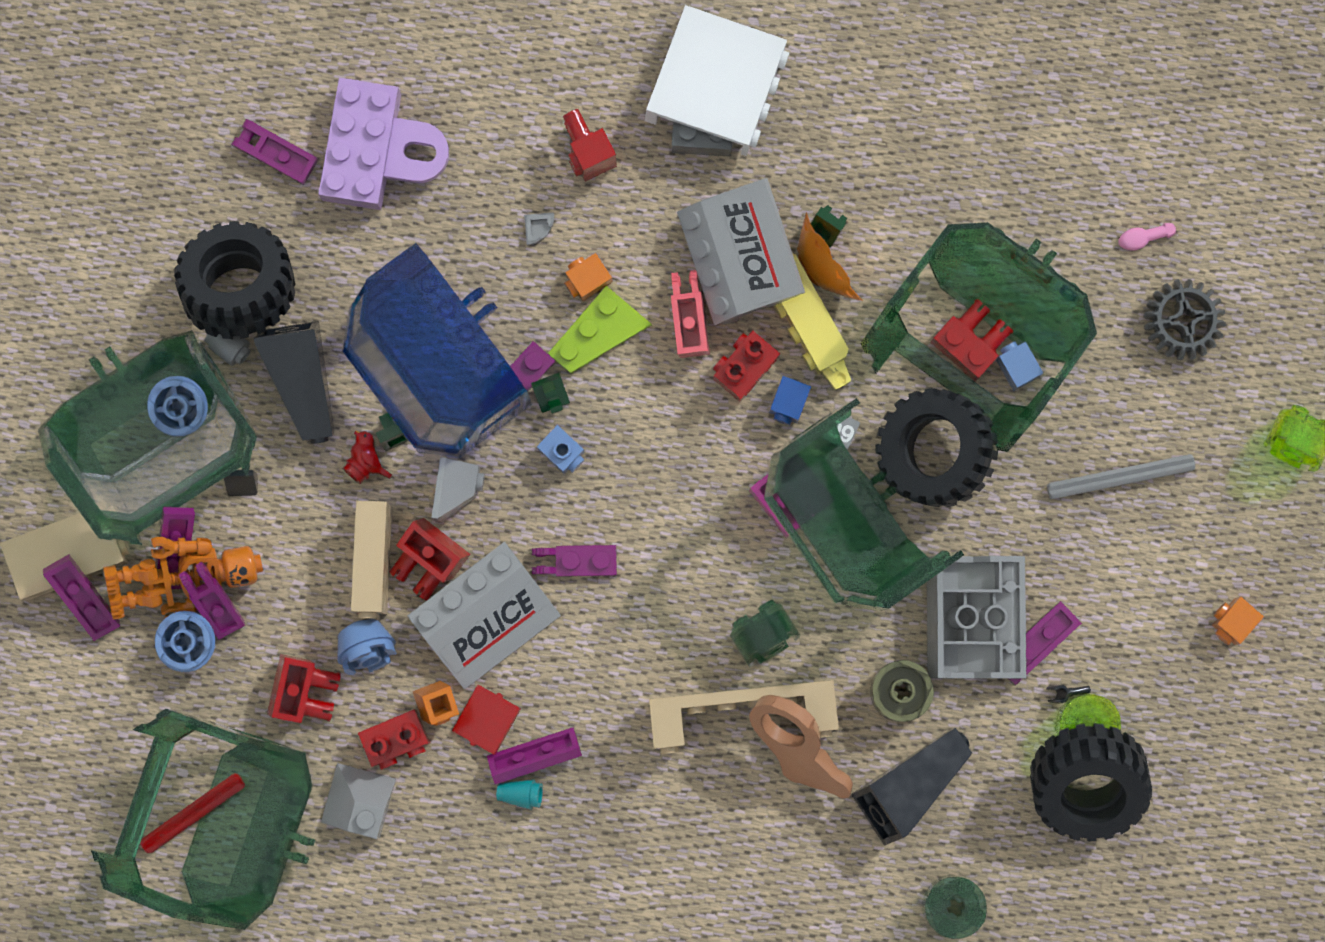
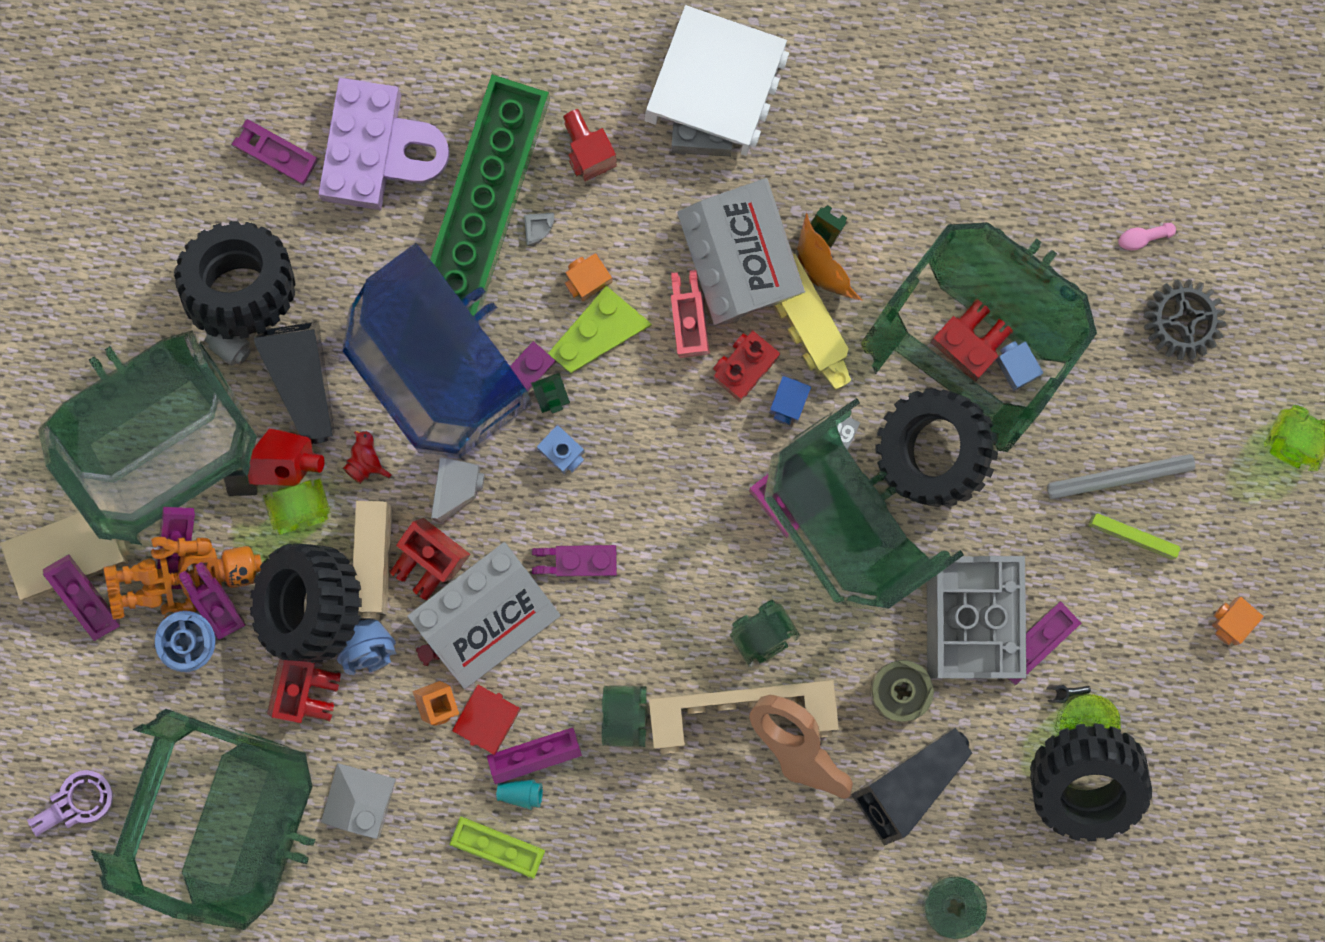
(55, 815): none -> lavender pin
(177, 406): medium blue cone -> none
(192, 813): red axle -> none
(283, 459): none -> red torso
(296, 505): none -> clear neon green brick
(330, 604): none -> black tyre
(391, 434): dark green tile -> none
(394, 738): red brick -> none
(426, 654): none -> dark red piece
(488, 185): none -> green brick
(497, 847): none -> lime tile
(624, 716): none -> clear green brick
(1134, 536): none -> lime tile

